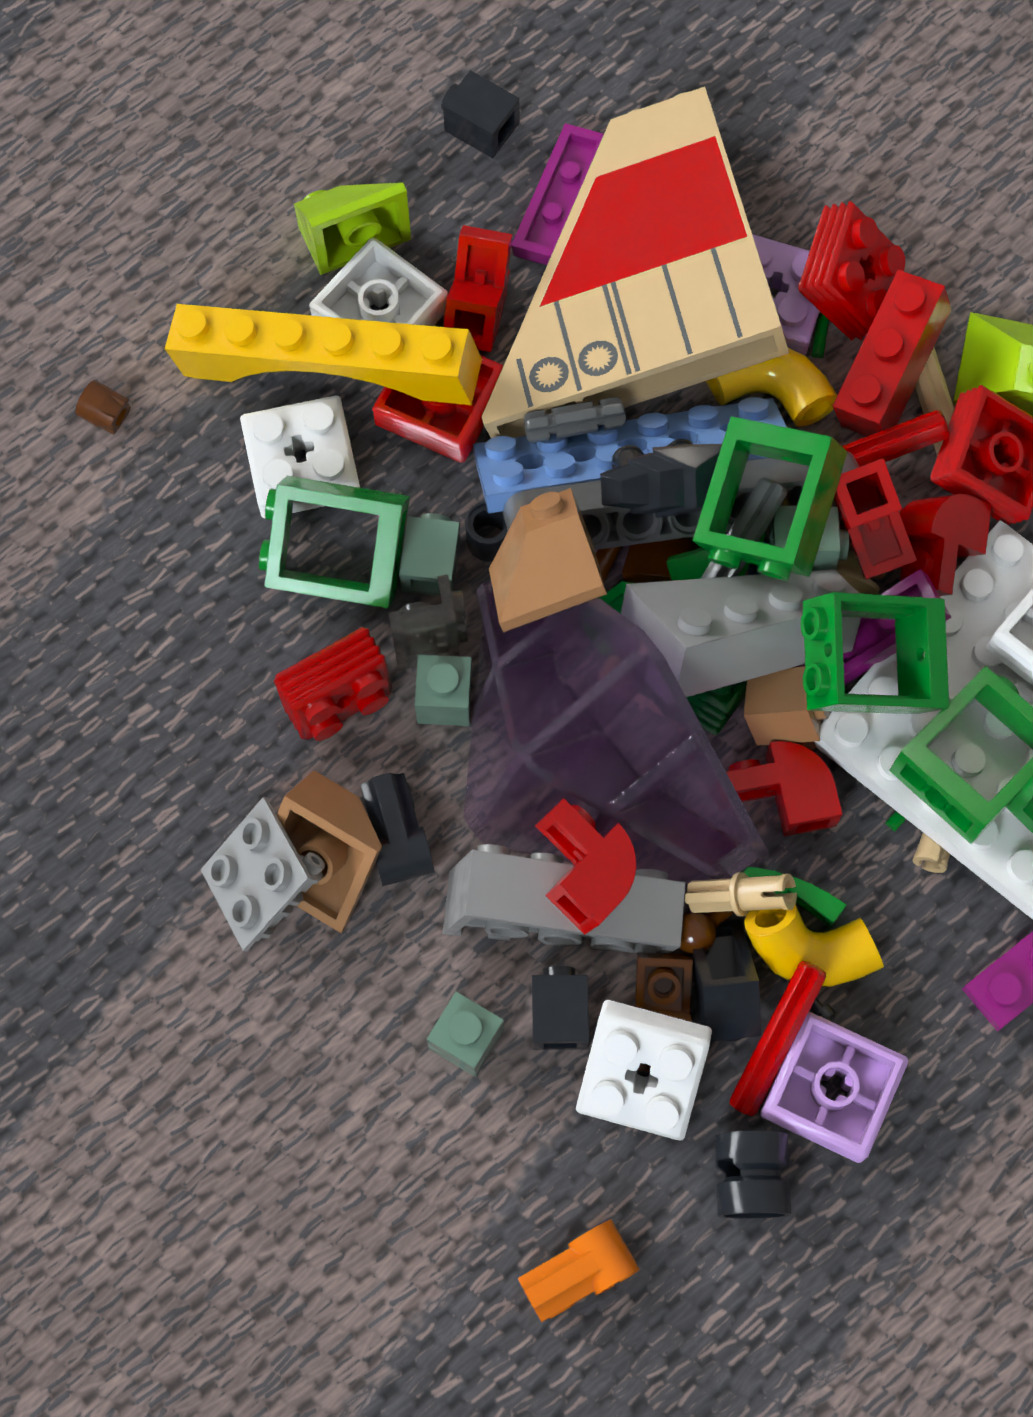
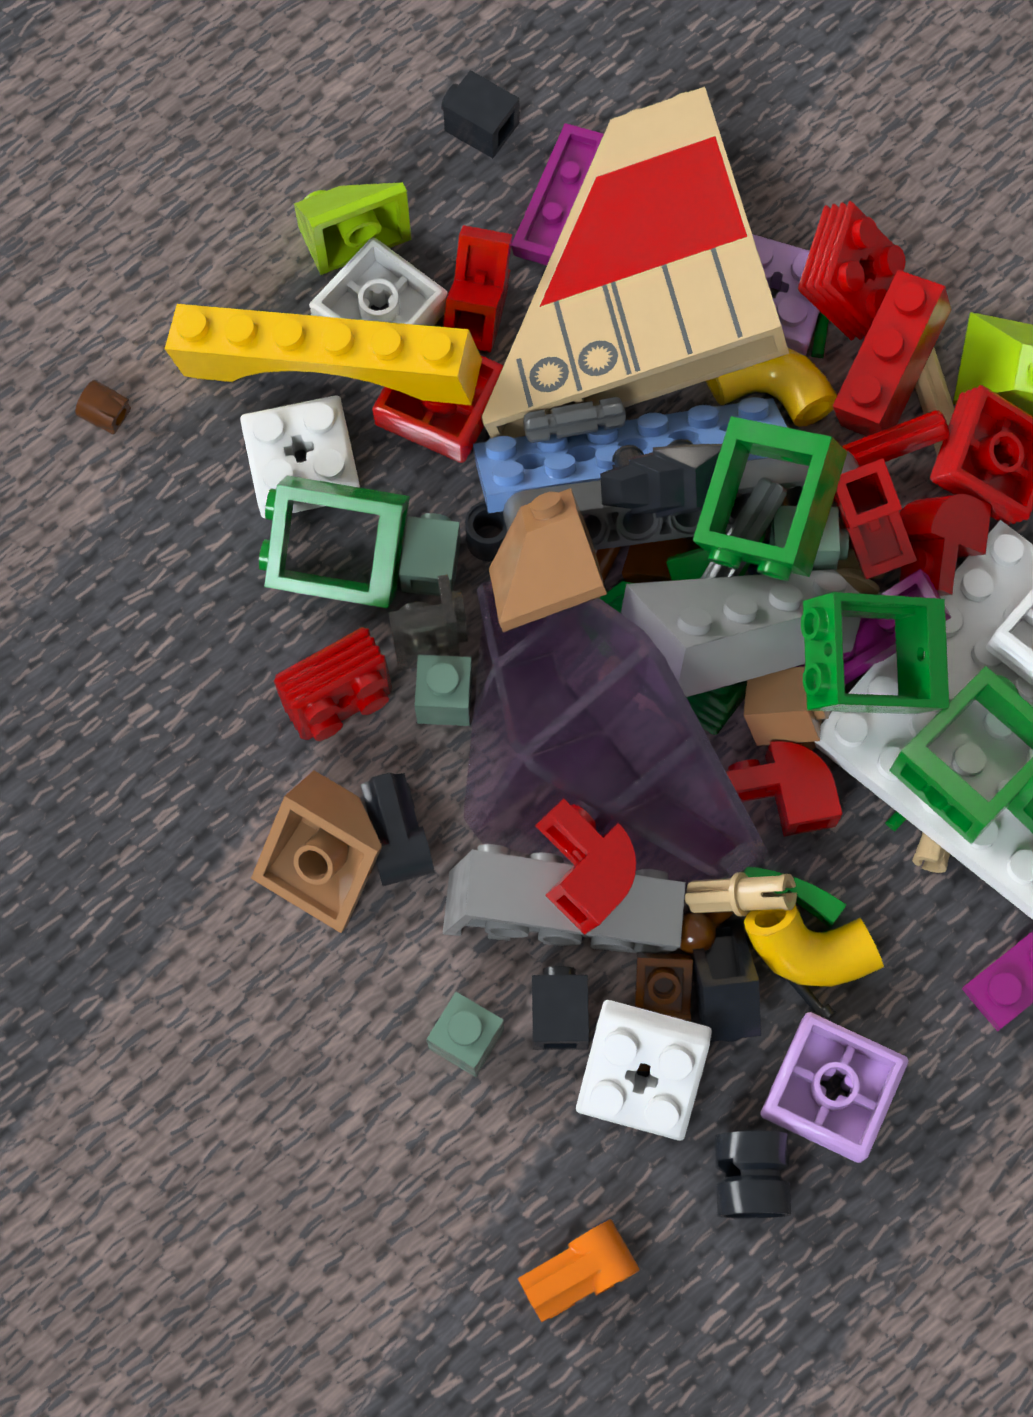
(259, 875): light grey hinge -> none
(777, 1038): red axle -> none

